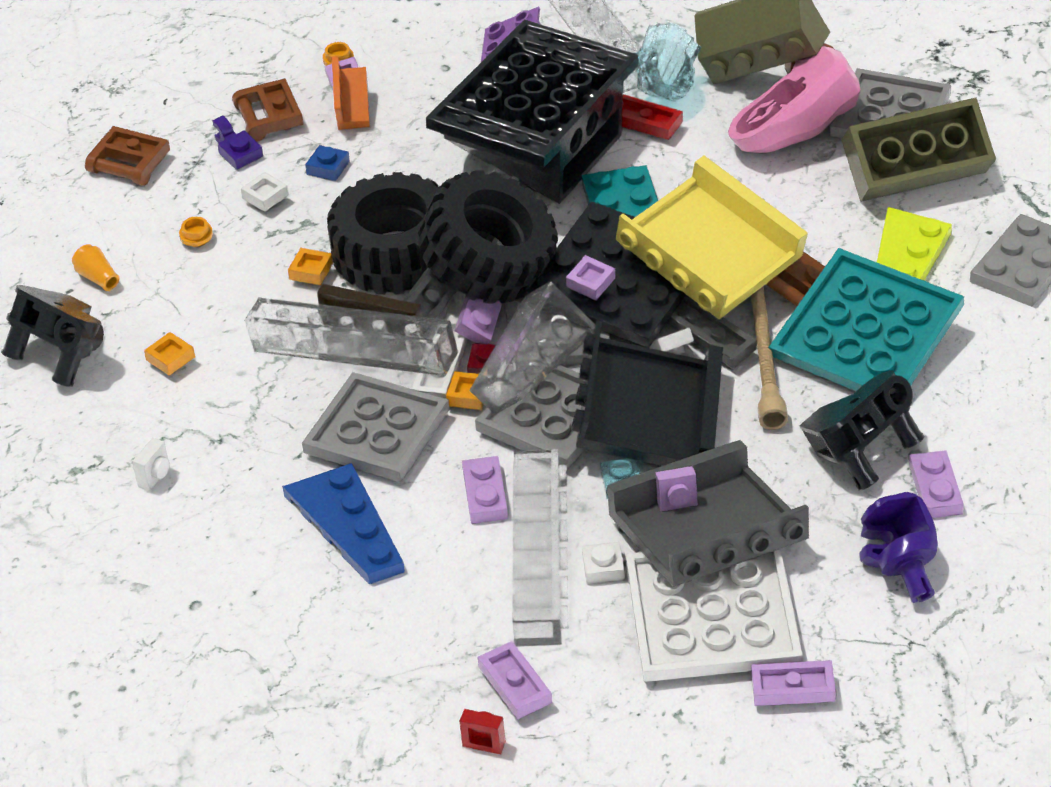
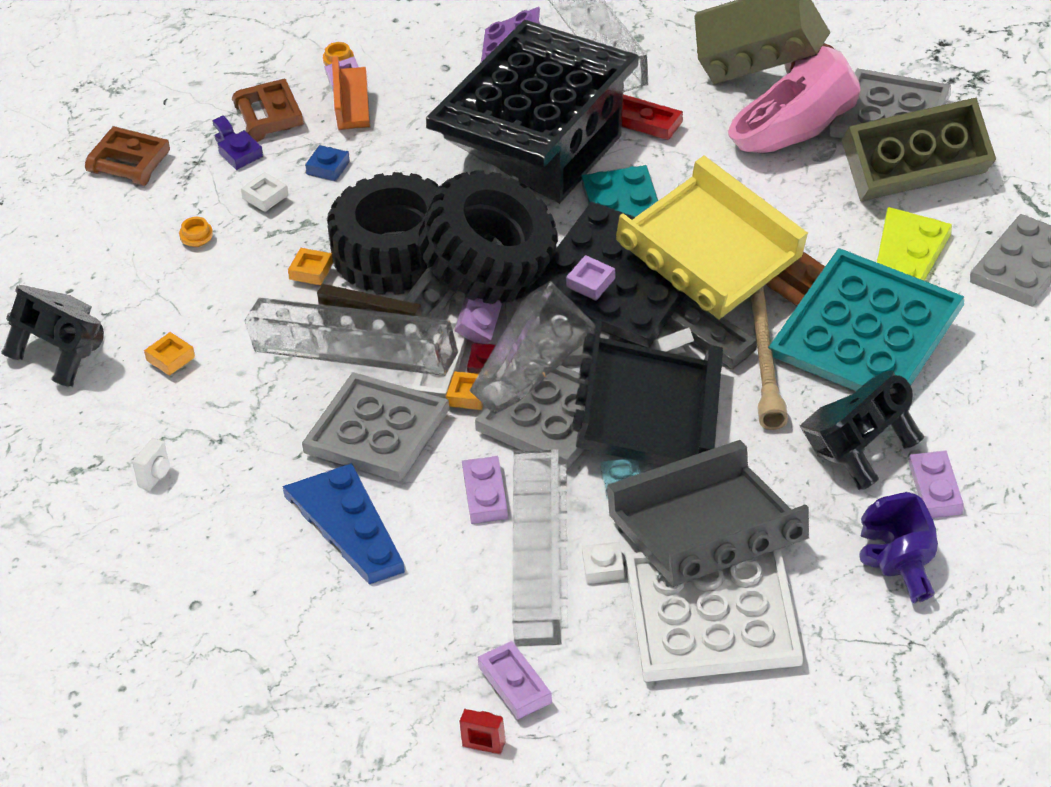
(93, 265): light orange cone -> none
(666, 62): clear light blue hair -> none
(676, 488): lavender plate -> none
(793, 683): lavender plate -> none

